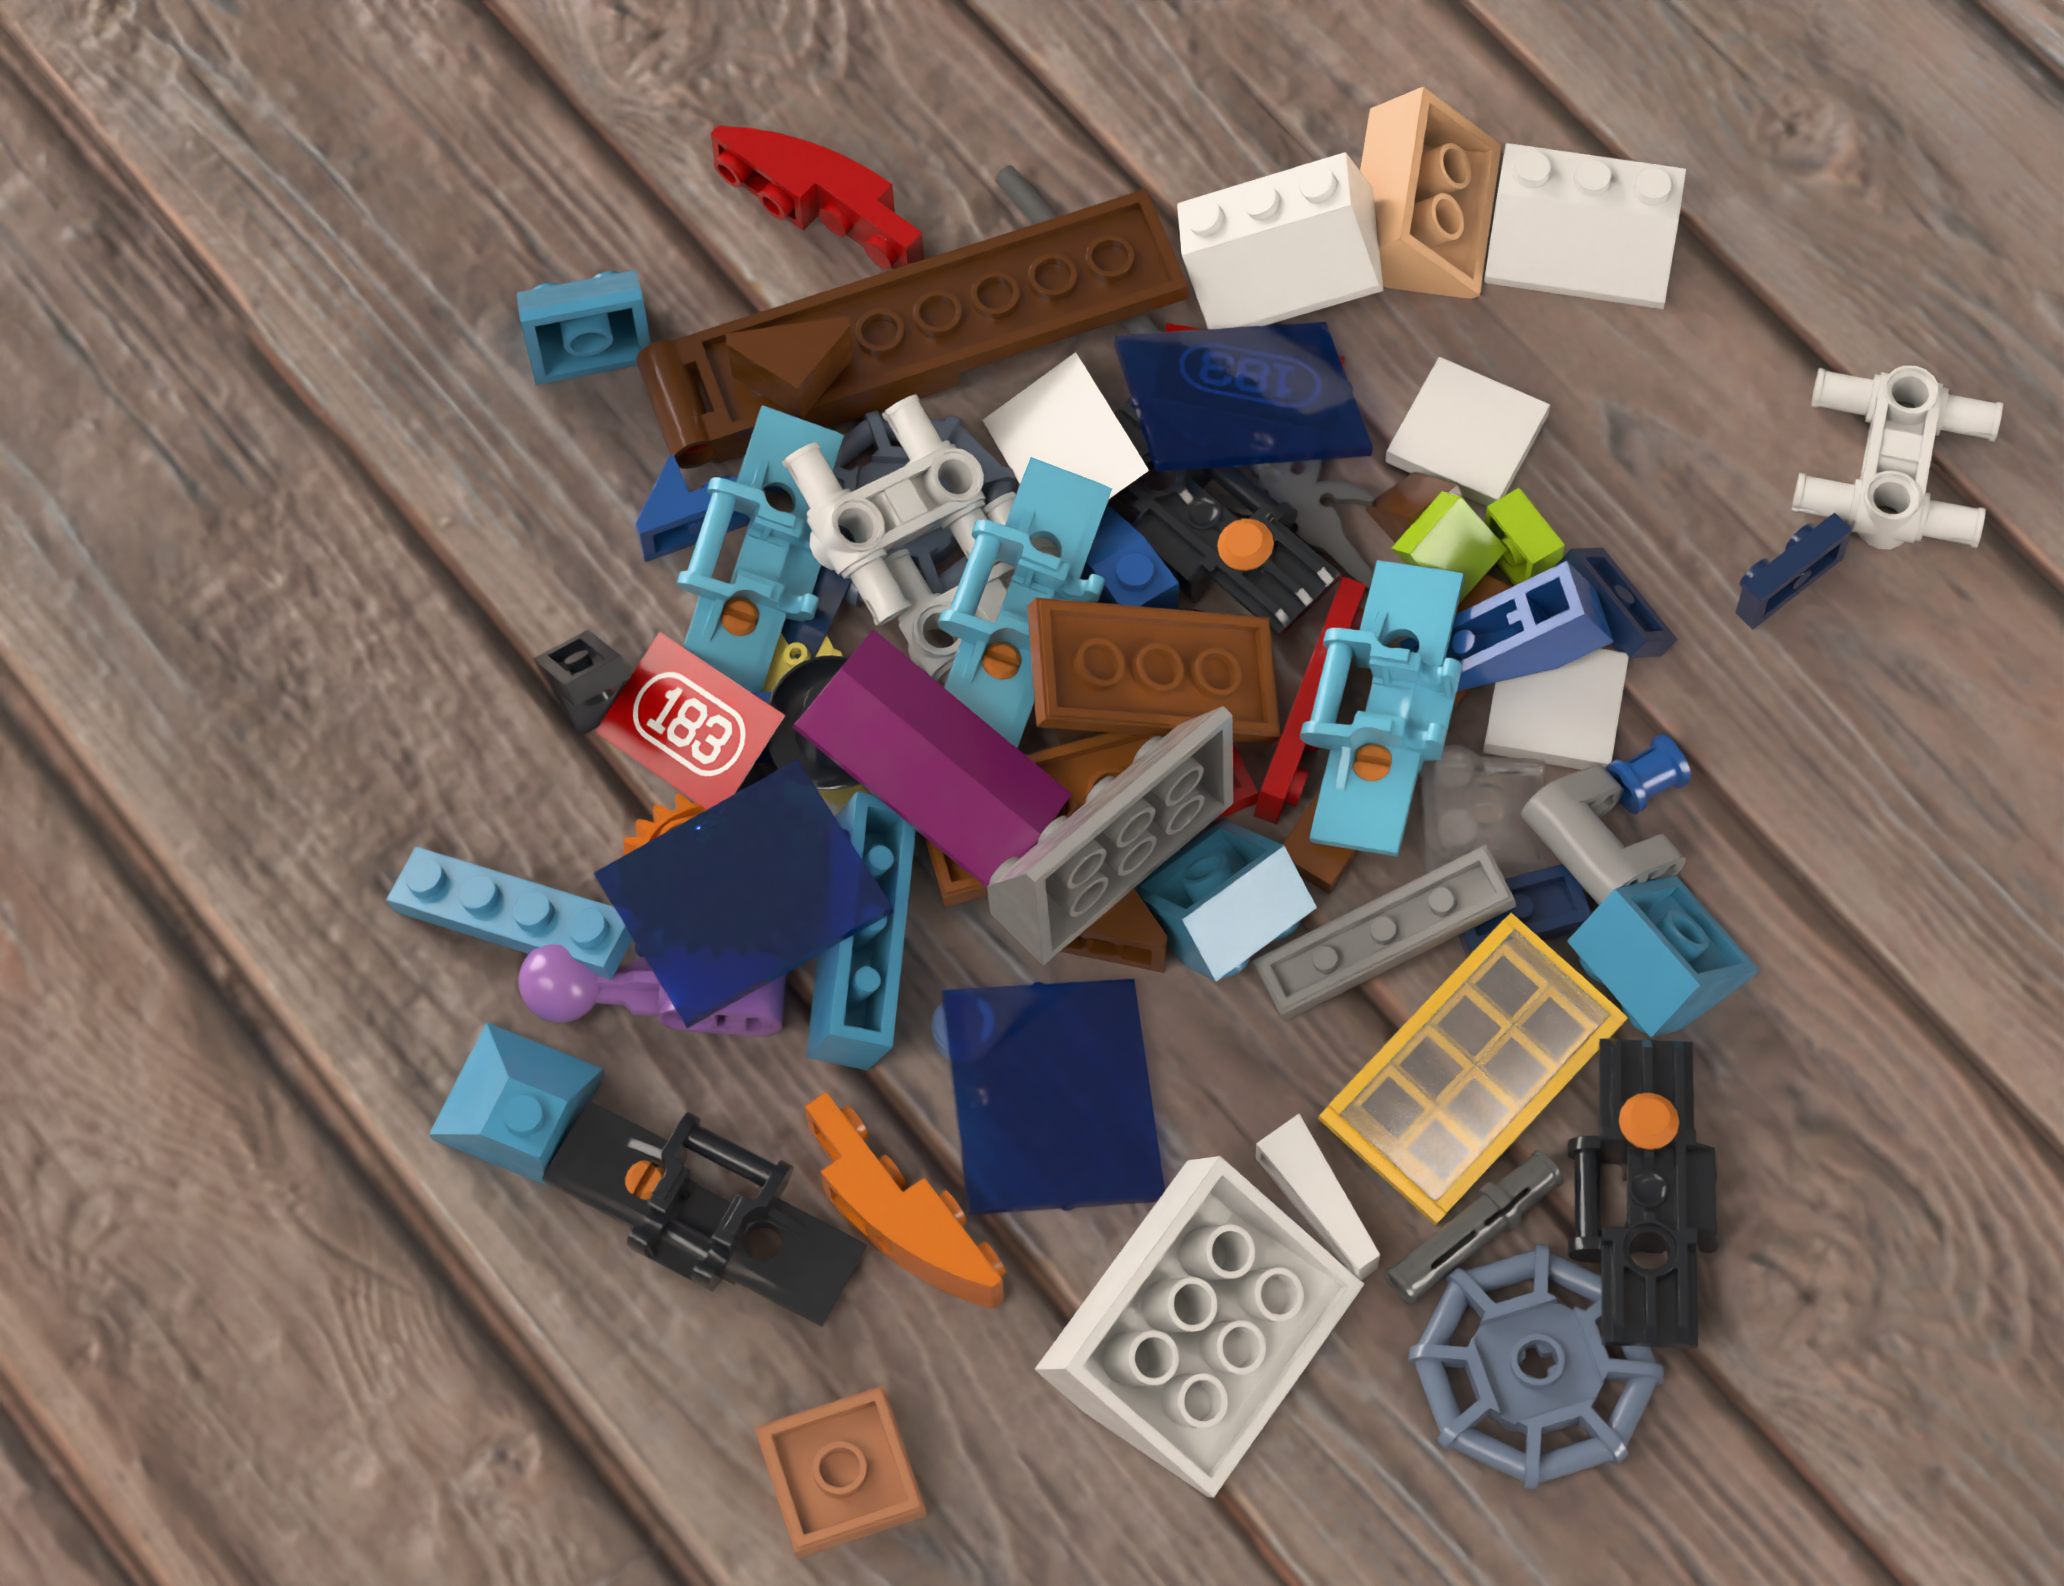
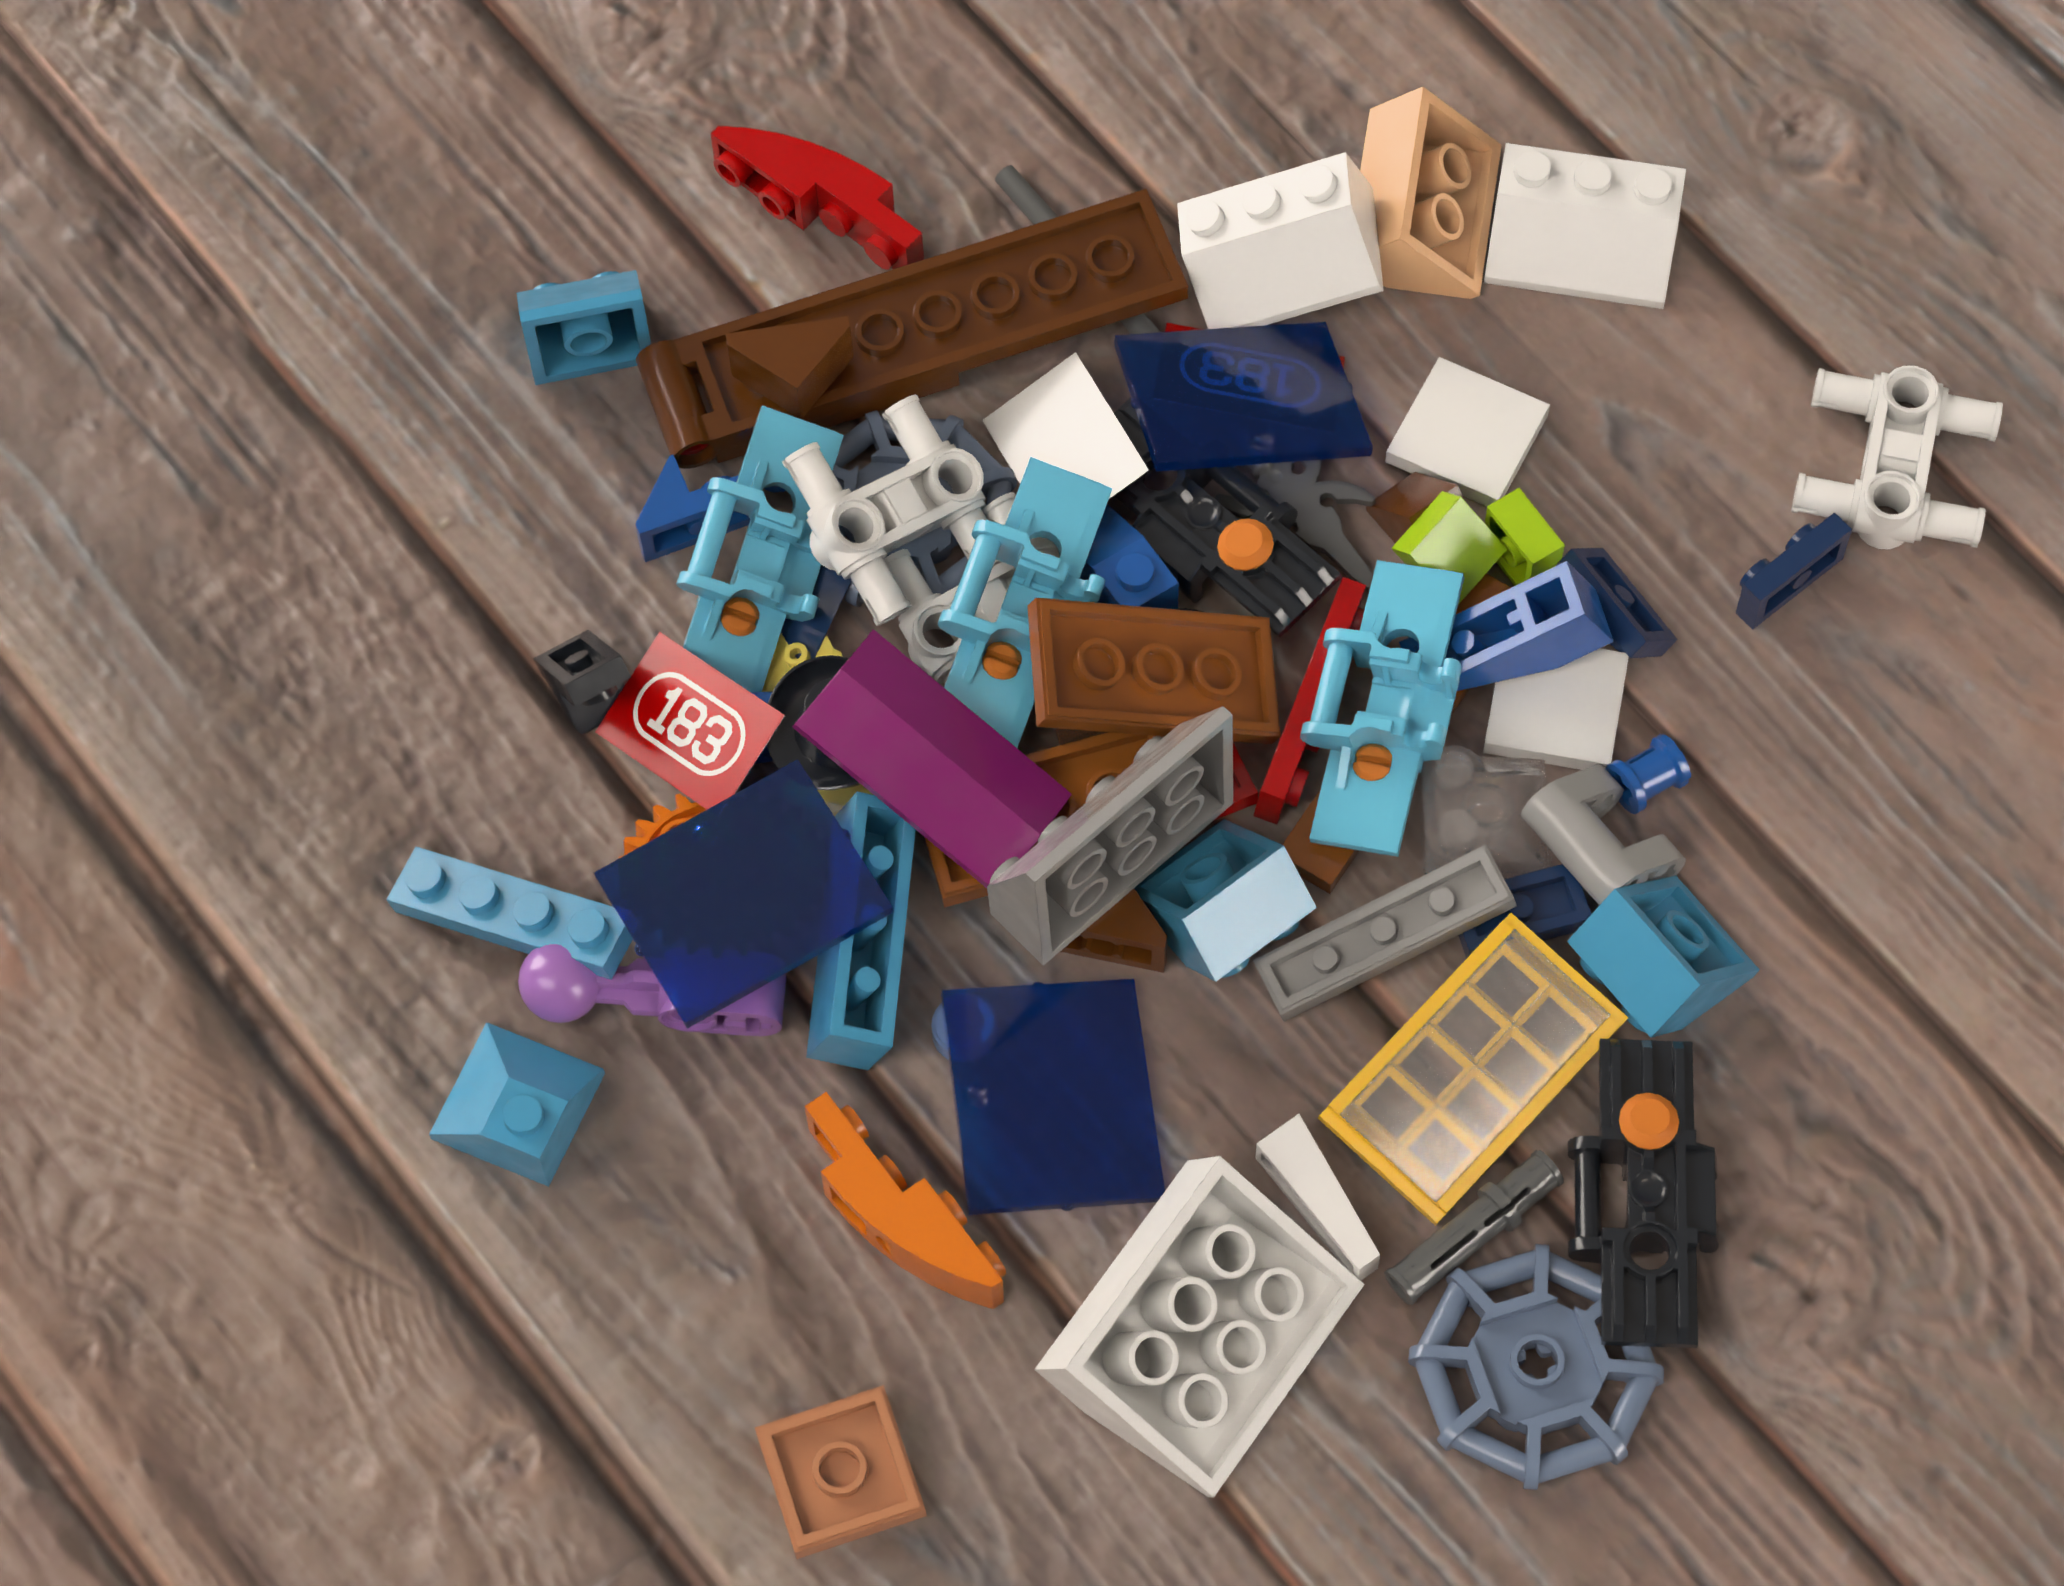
(694, 1230): black piece -> none

